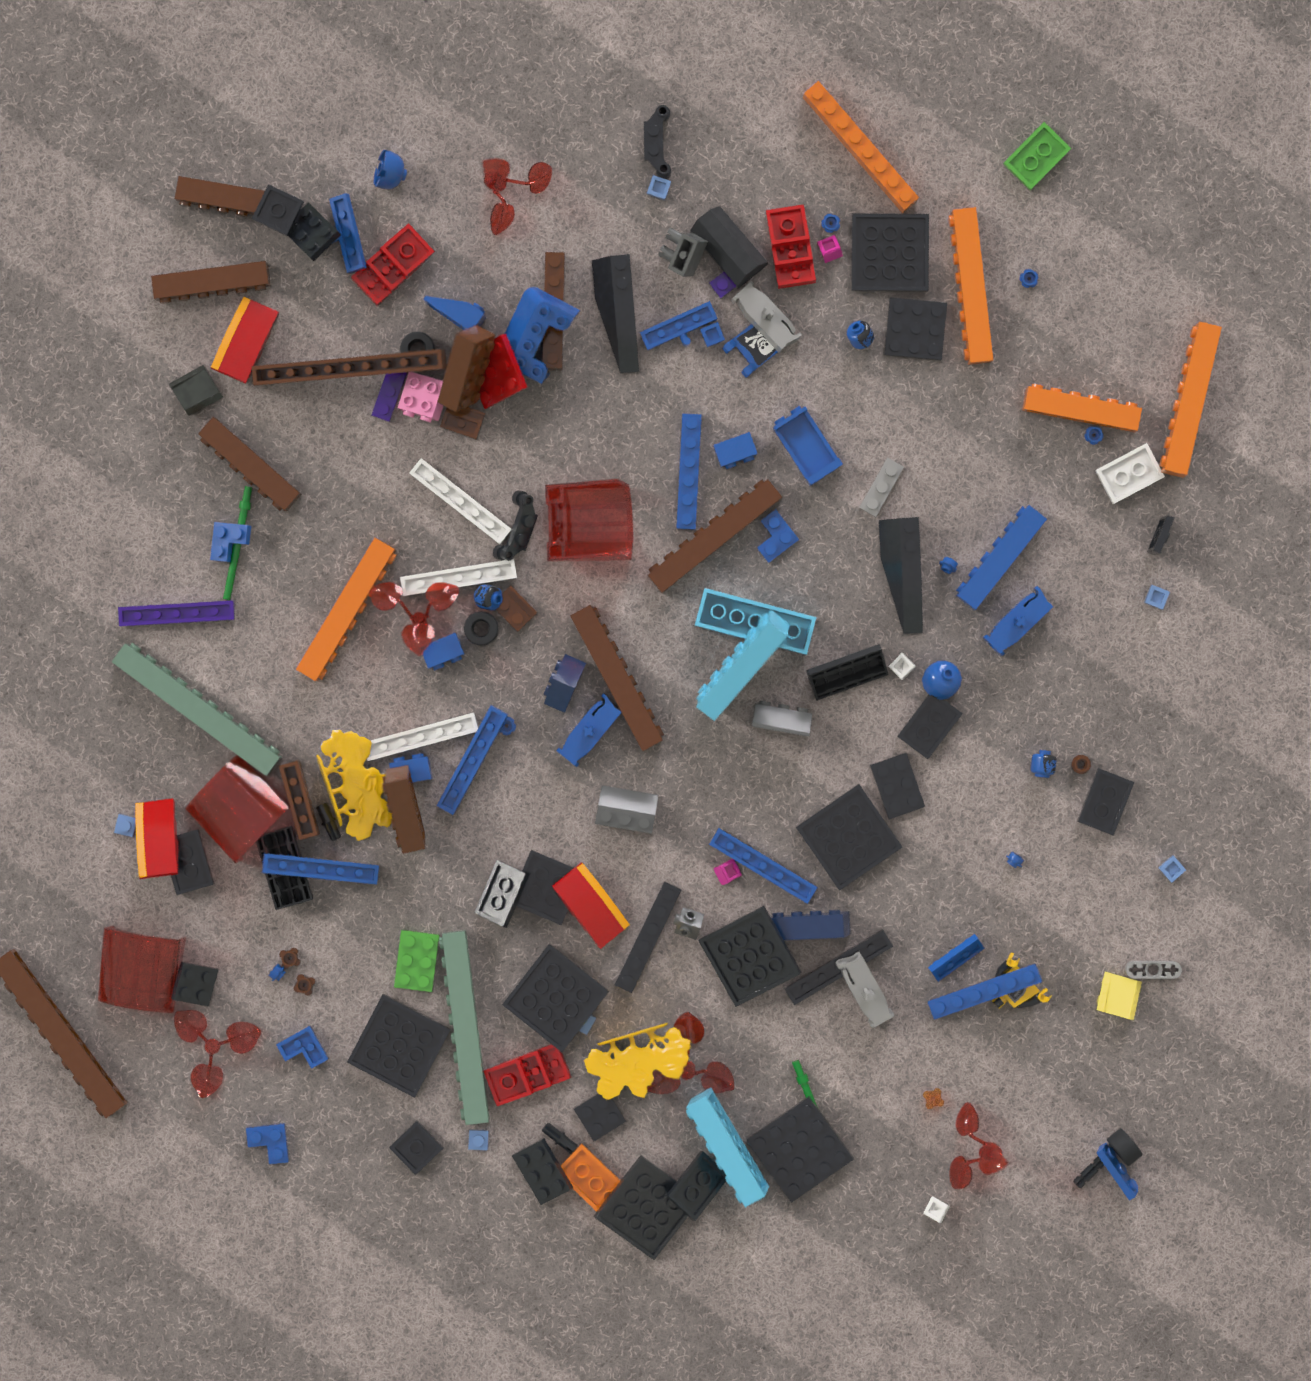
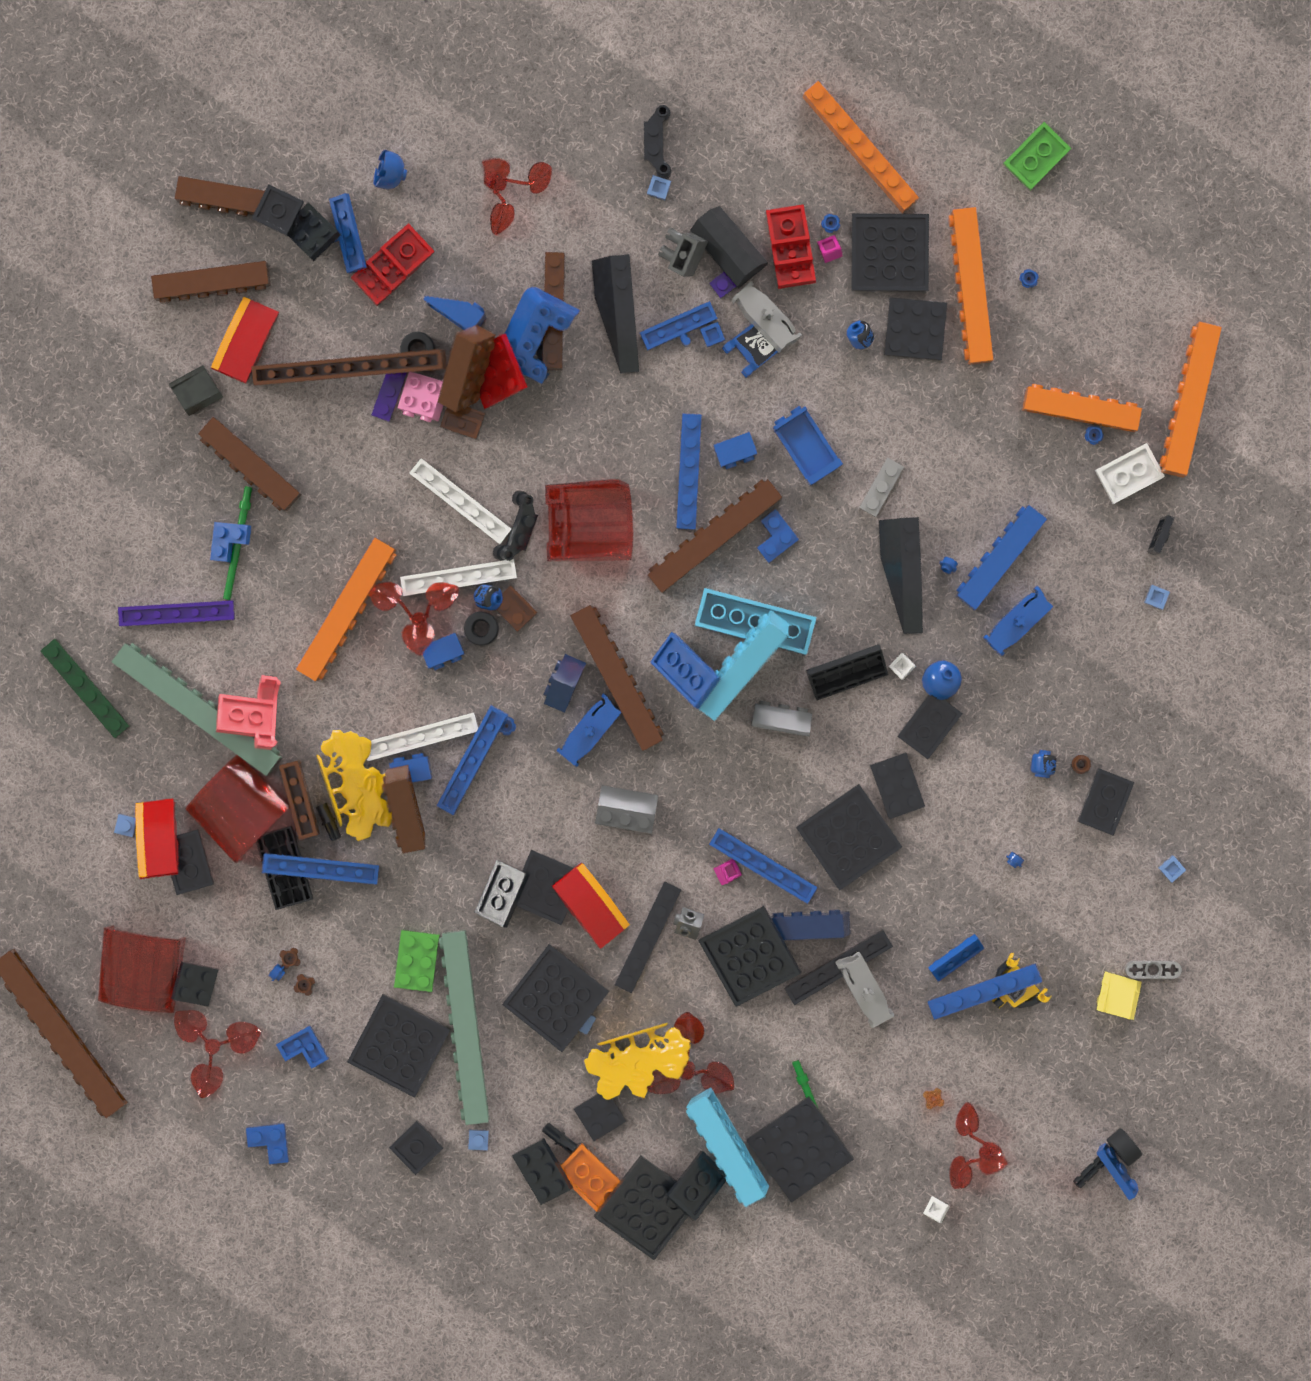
(85, 688): none -> dark green plate
(251, 715): none -> coral piece
(526, 1074): red slope -> none
(685, 670): none -> blue tile

